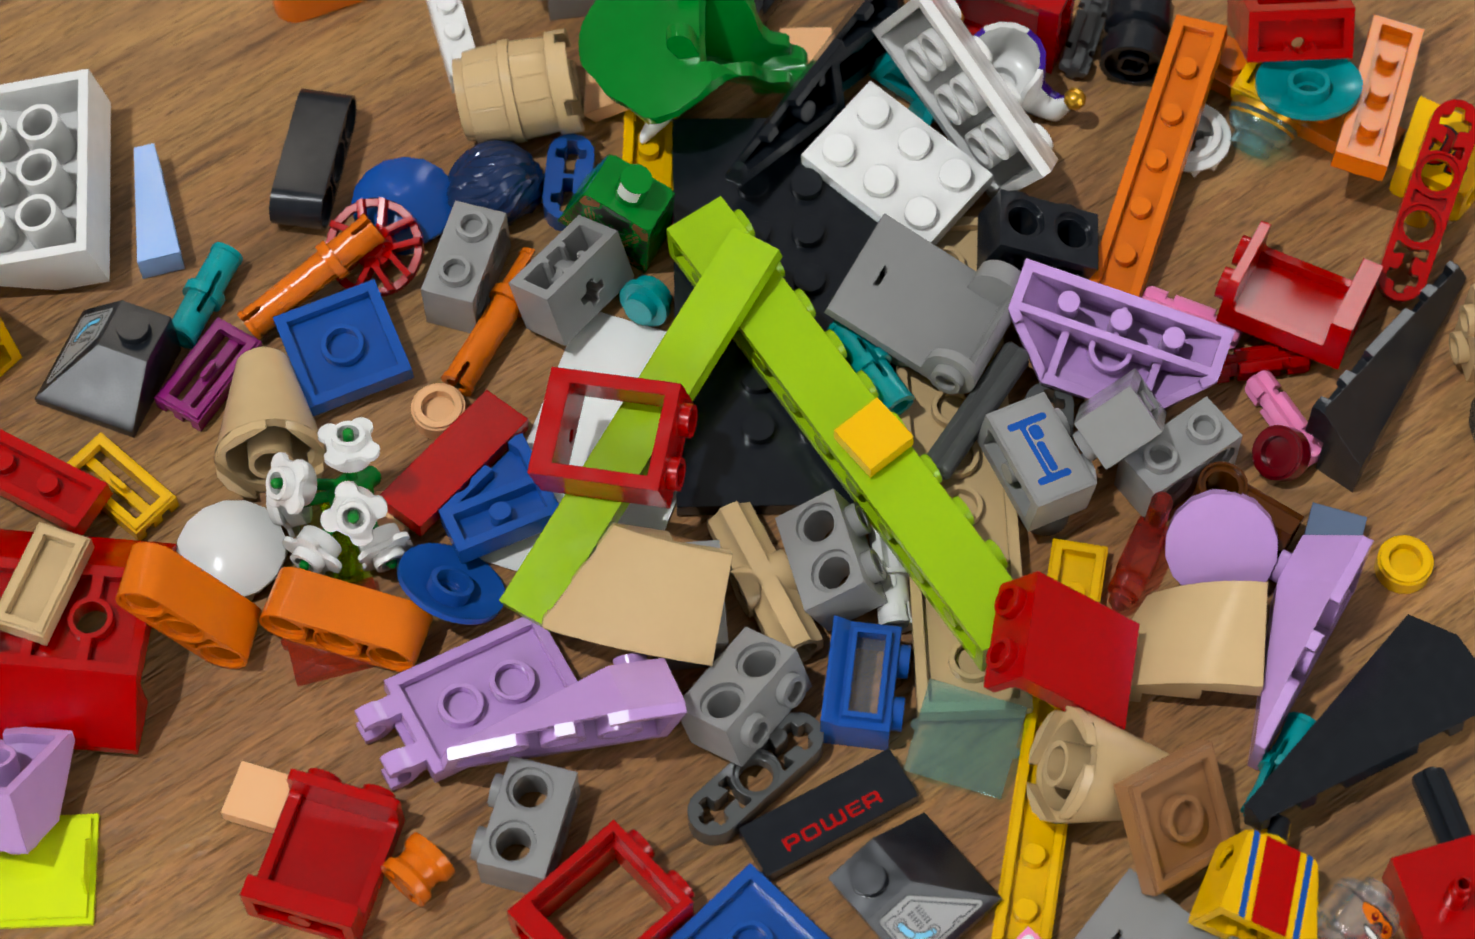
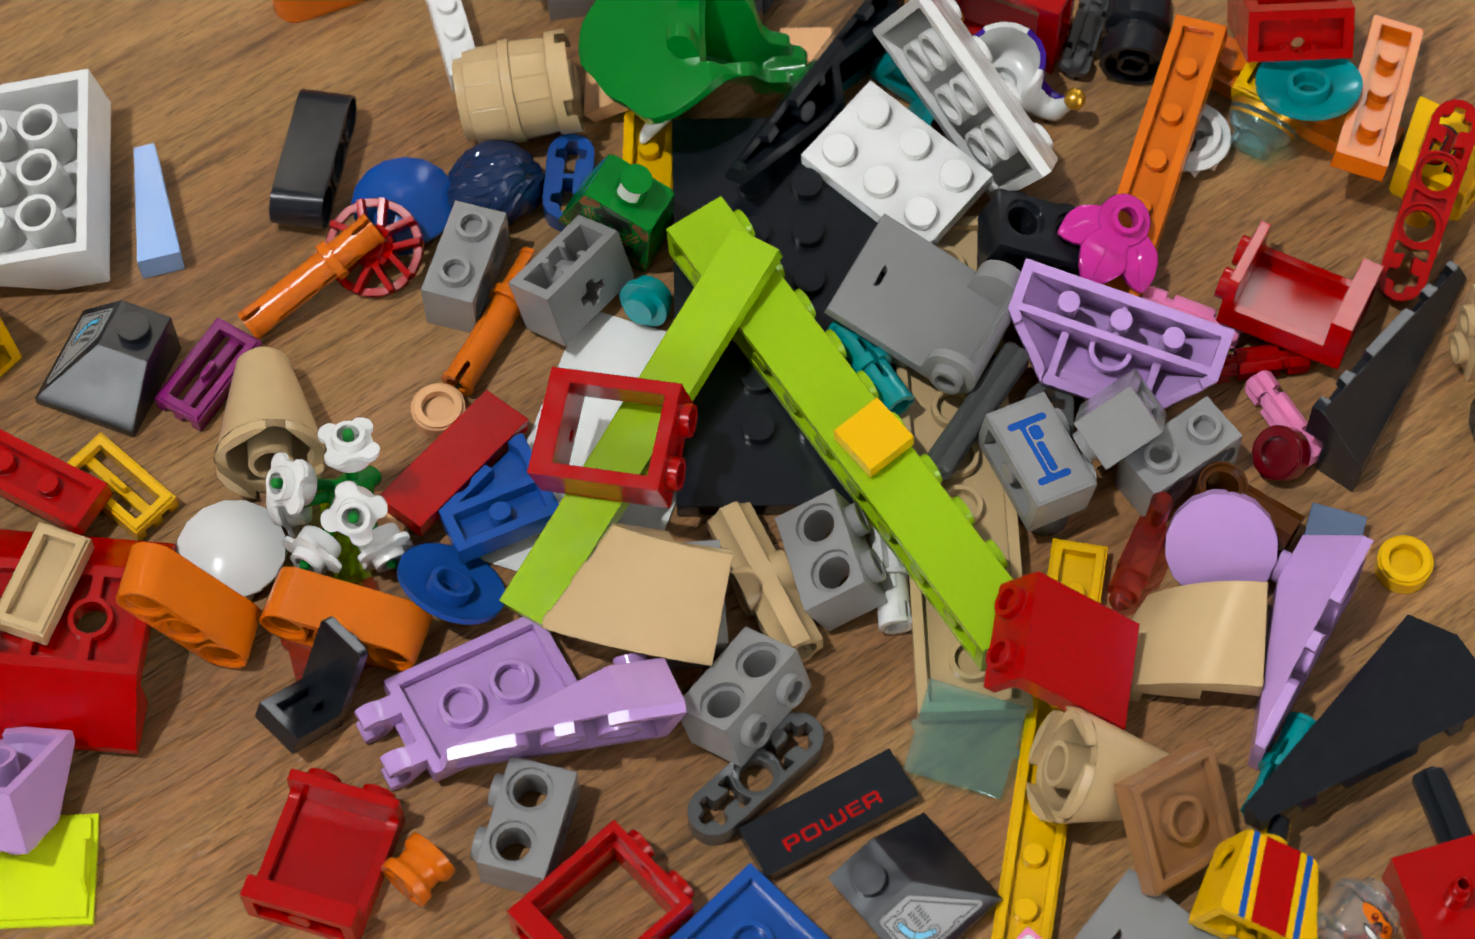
(205, 293): teal pin -> none
(256, 797): light nougat tile -> none
(323, 695): none -> black bracket
(343, 347): blue plate -> none
(861, 684): blue window -> none
(1109, 247): none -> dark pink plate

